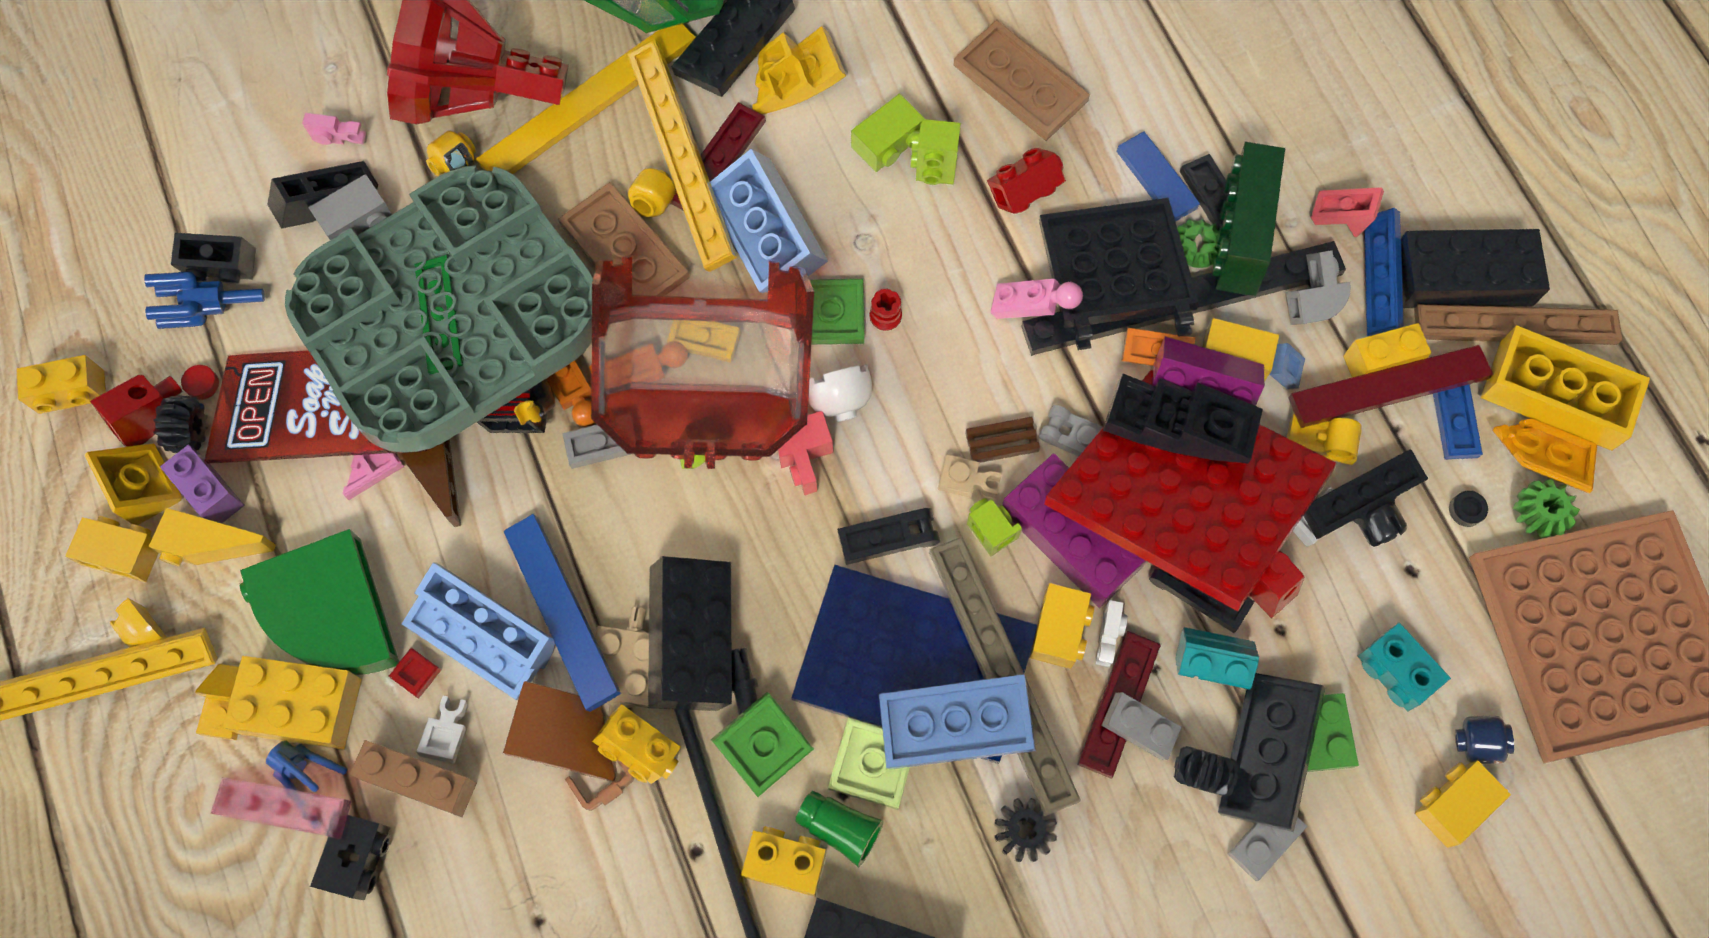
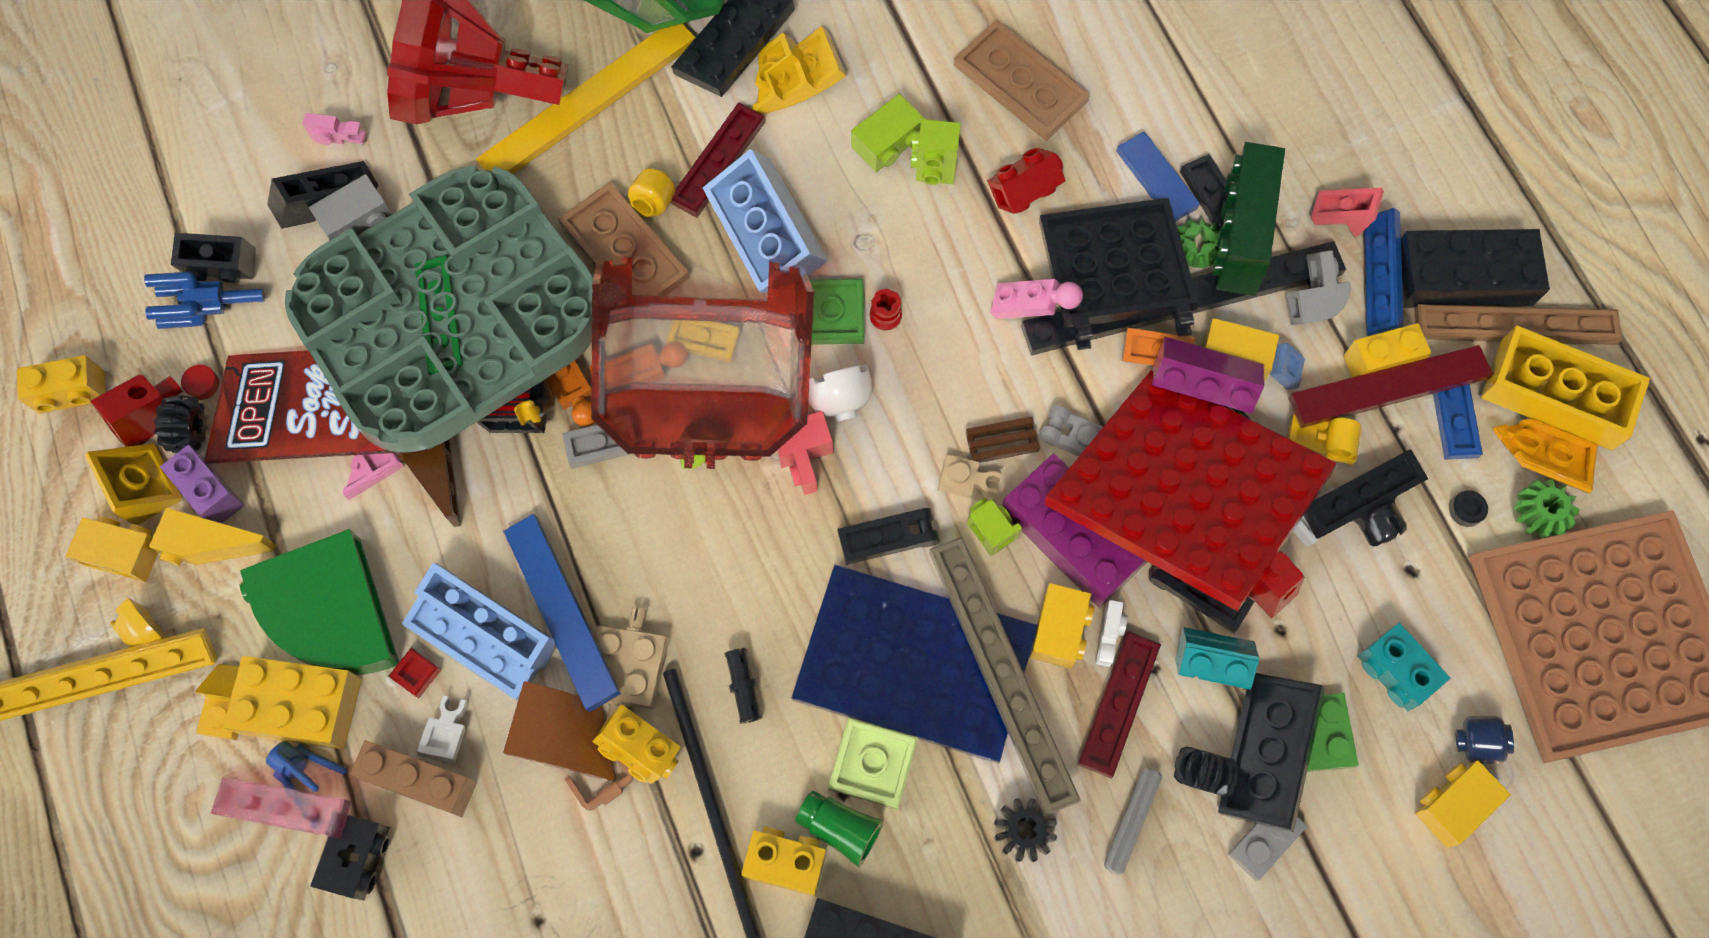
(450, 152): yellow head -> none
(682, 157): yellow tile -> none
(690, 634): black brick -> none
(762, 744): bright green tile -> none
(957, 722): medium blue plate -> none
(1133, 821): none -> light grey axle
(1141, 726): light grey plate -> none
(1184, 421): black slope -> none

